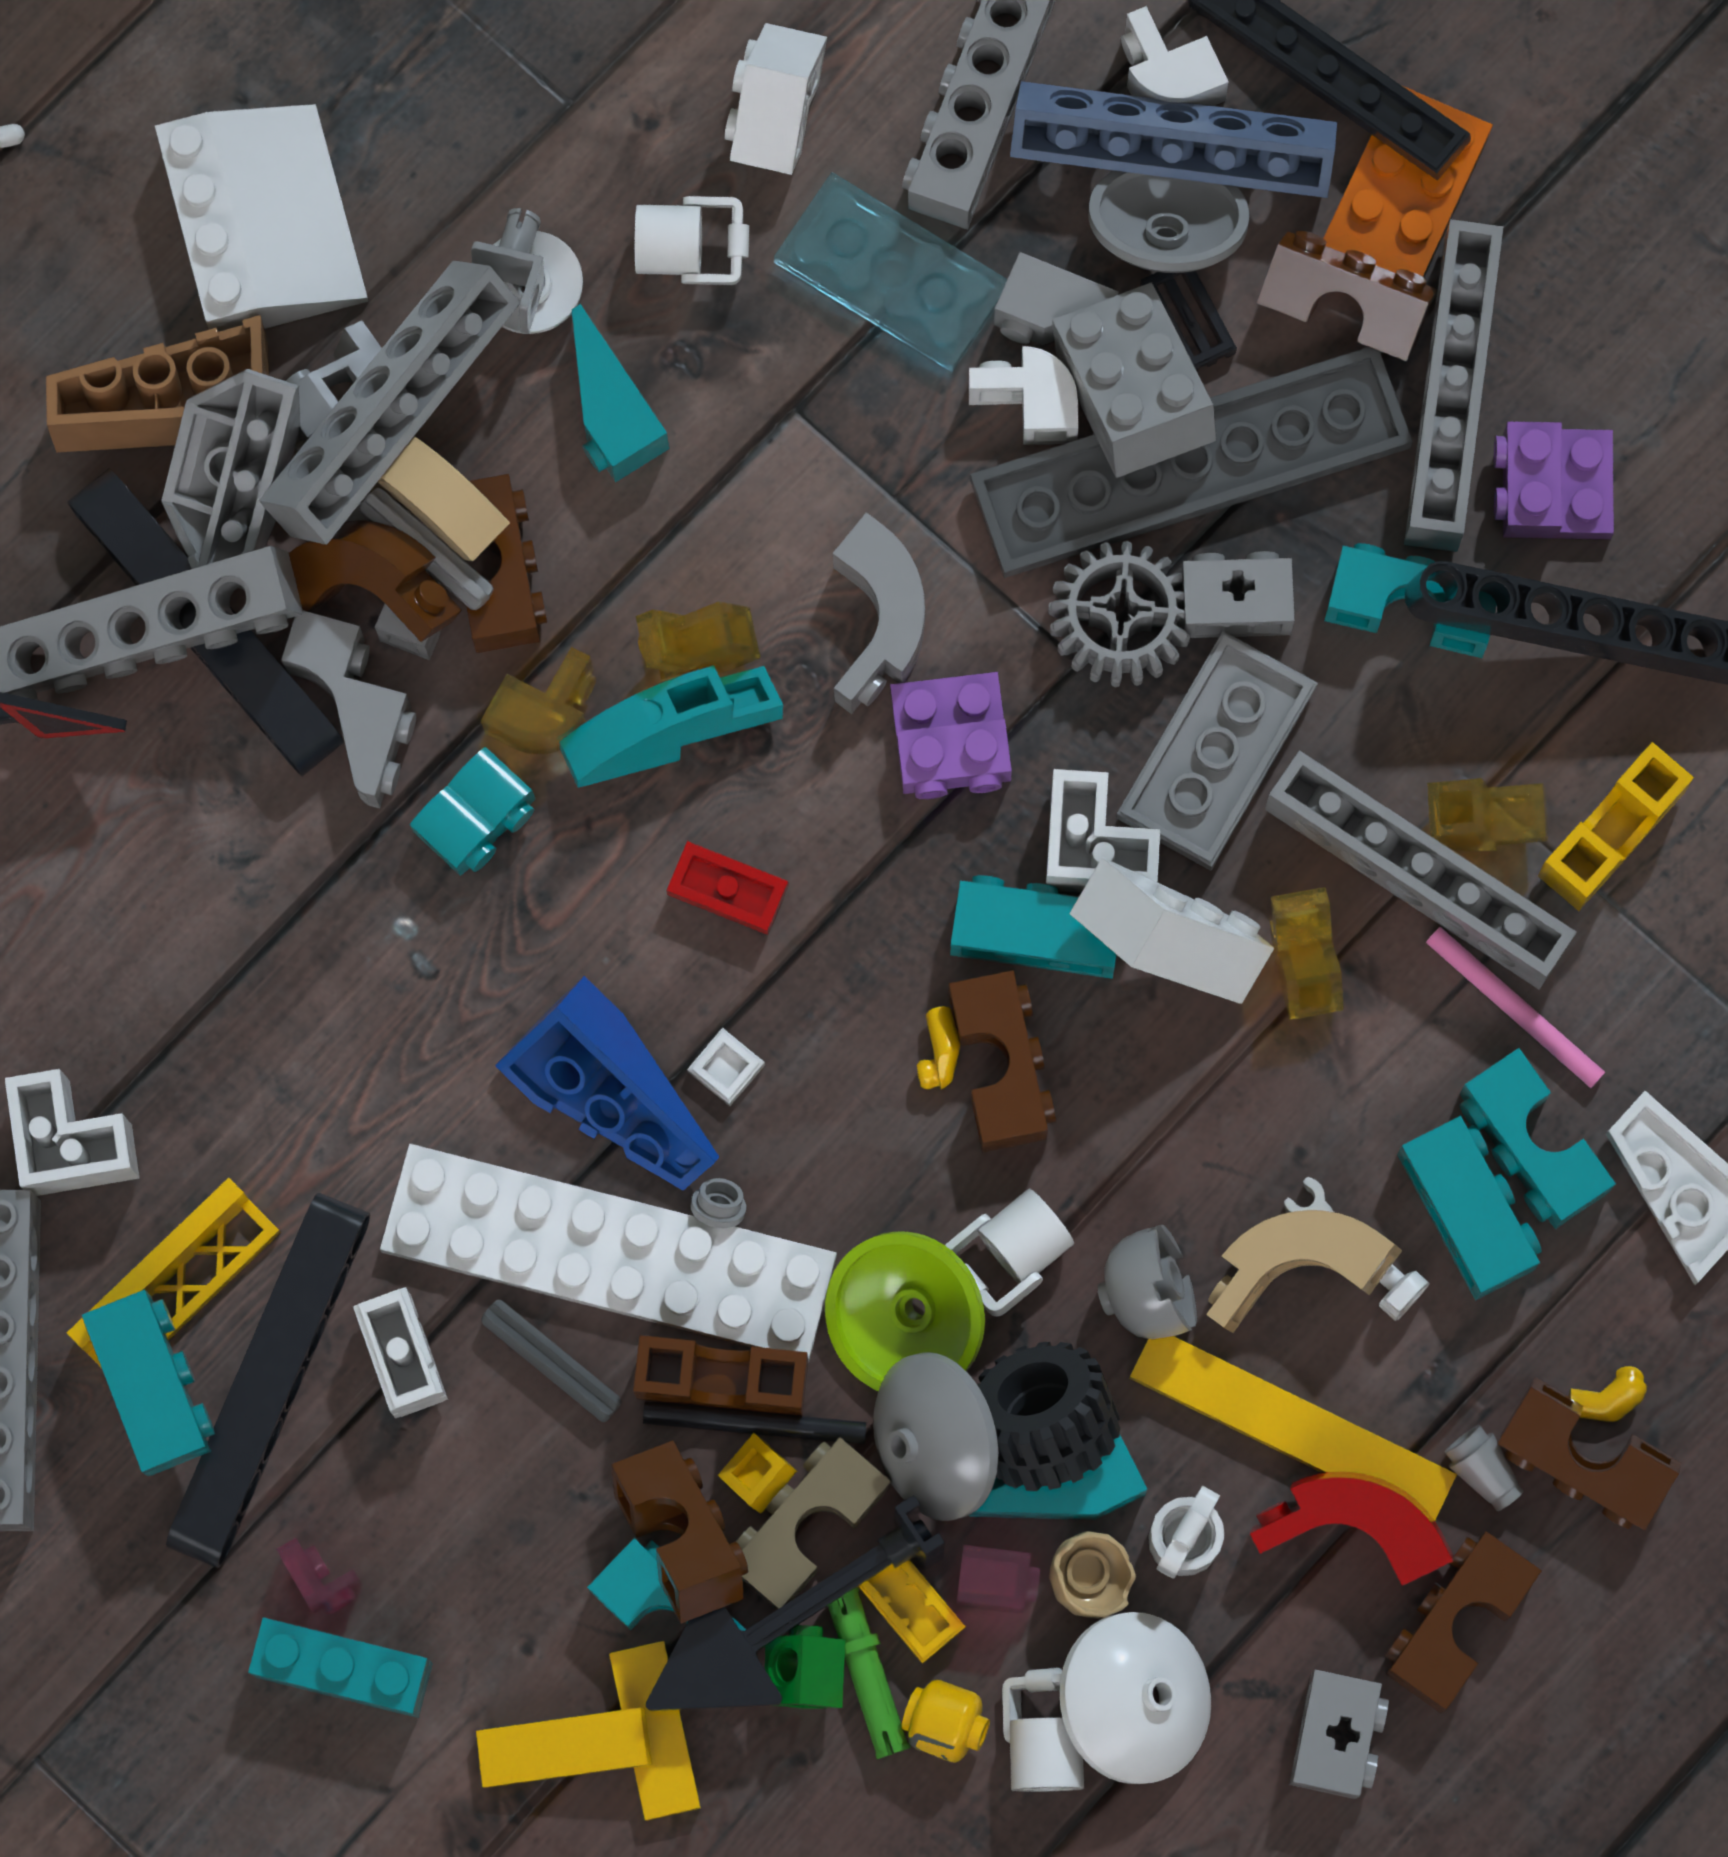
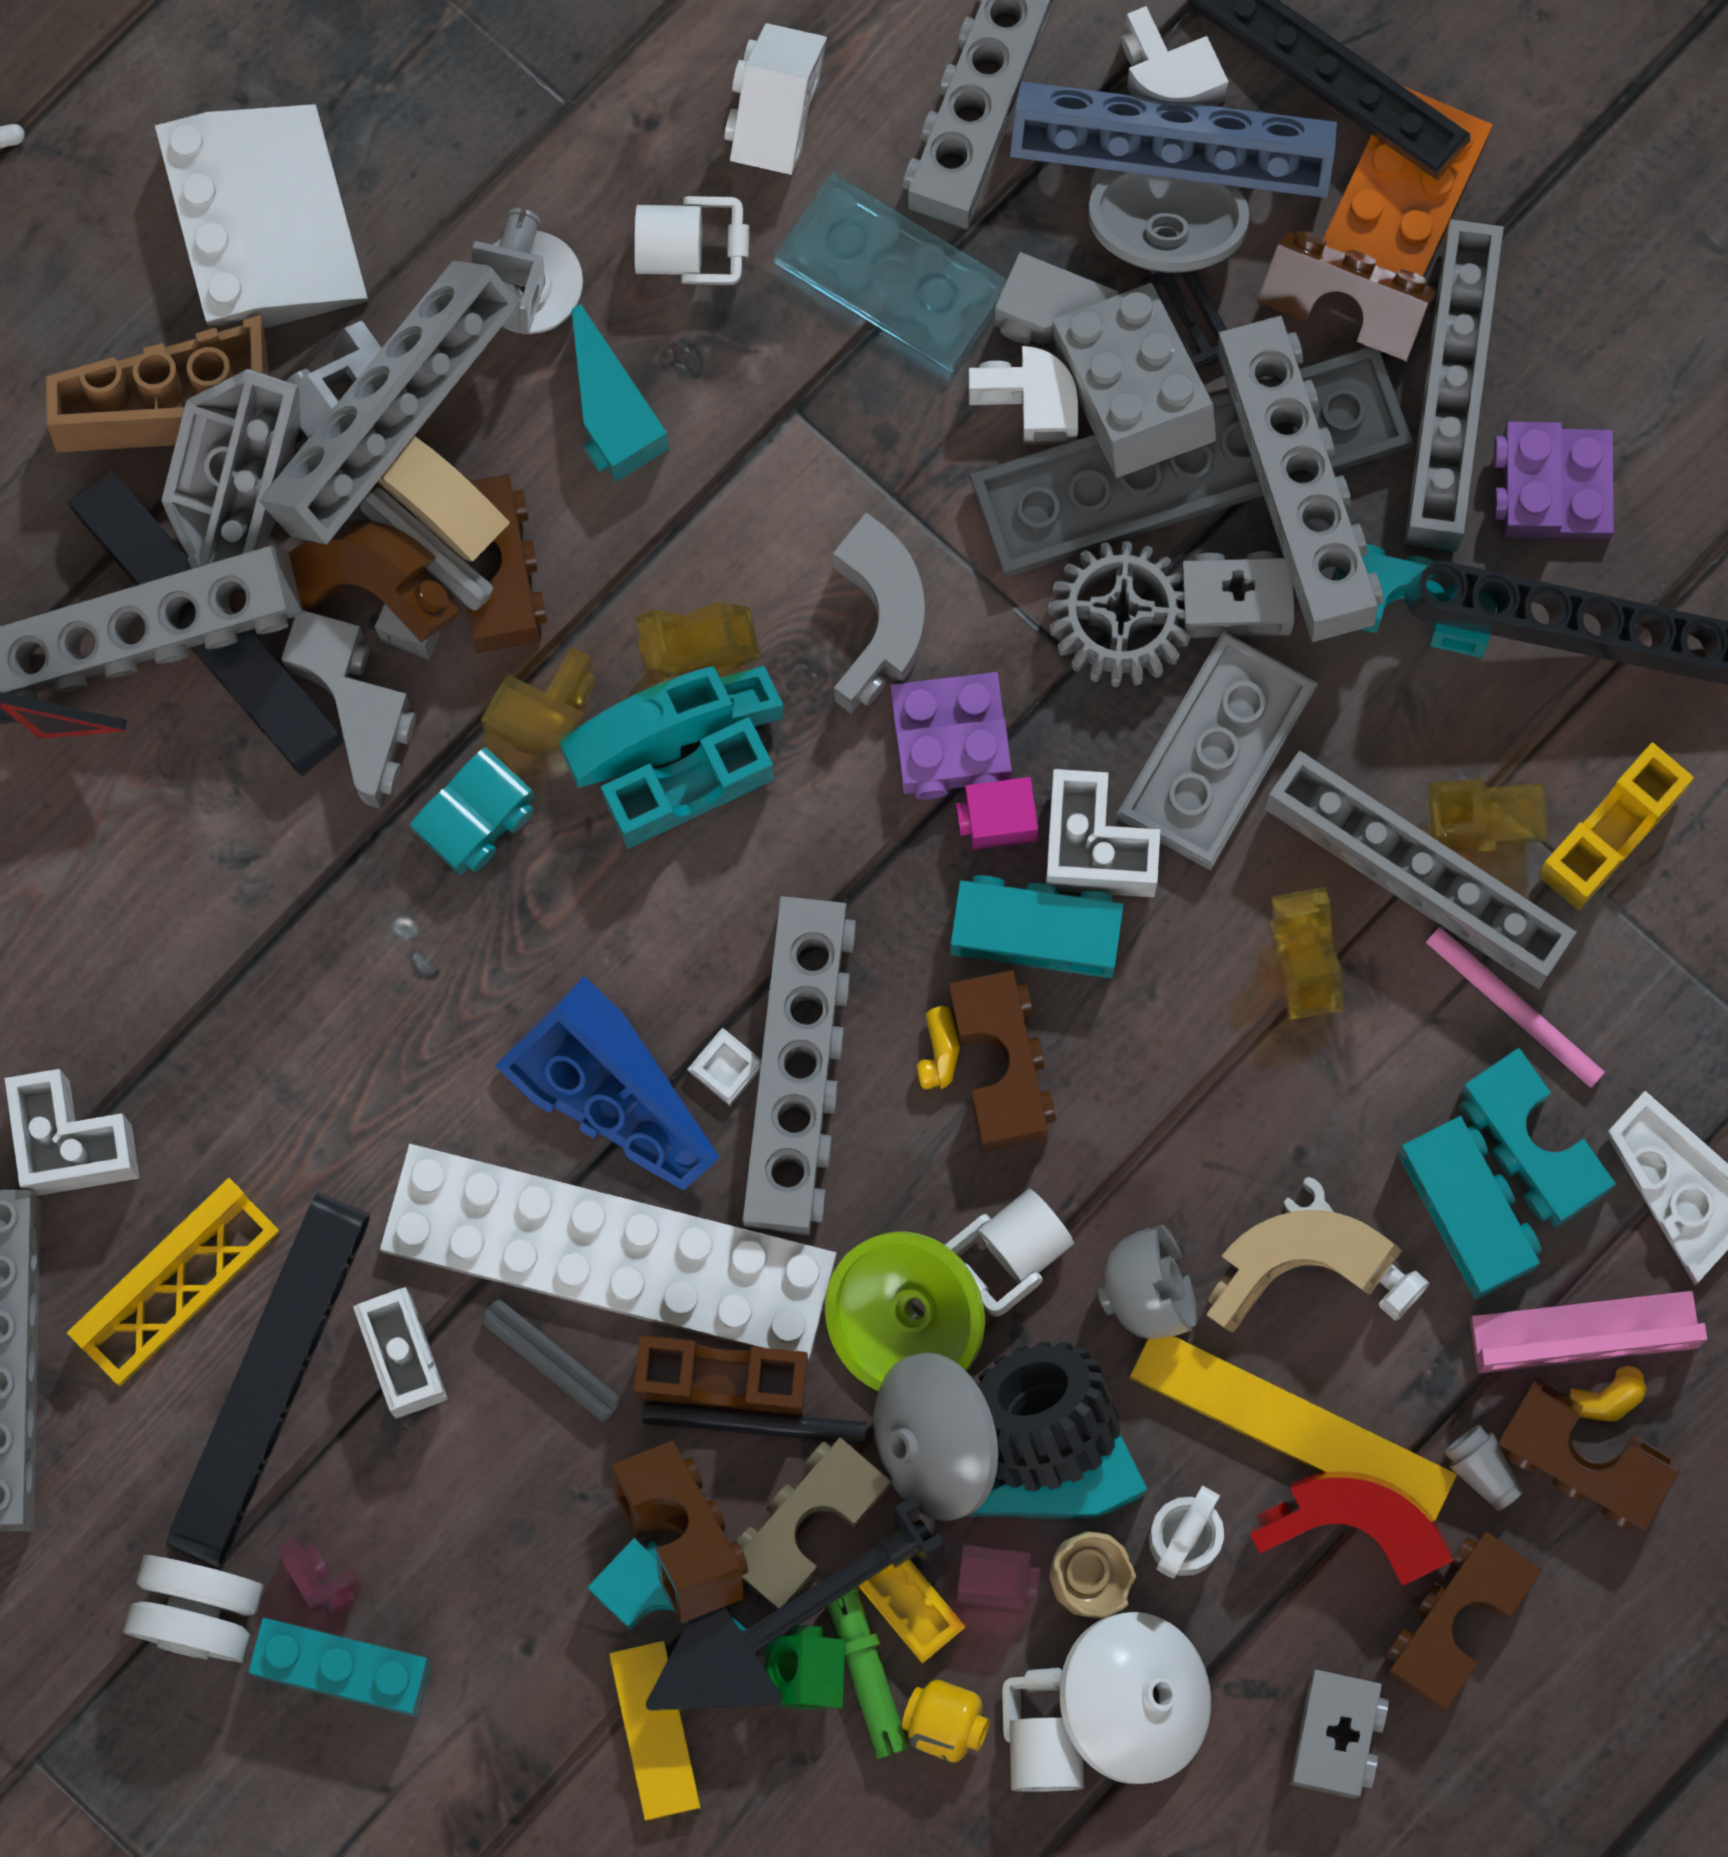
(149, 1382): teal brick -> none
(193, 1609): none -> white wheel
(563, 1747): yellow tile -> none
(665, 797): none -> teal arch
(719, 1203): light grey plate -> none
(727, 888): red plate -> none
(757, 1473): yellow plate -> none
(799, 927): none -> light grey brick
(998, 813): none -> dark pink brick
(1172, 933): white wedge -> none
(1326, 604): none -> light grey brick
(1586, 1332): none -> bright pink fence

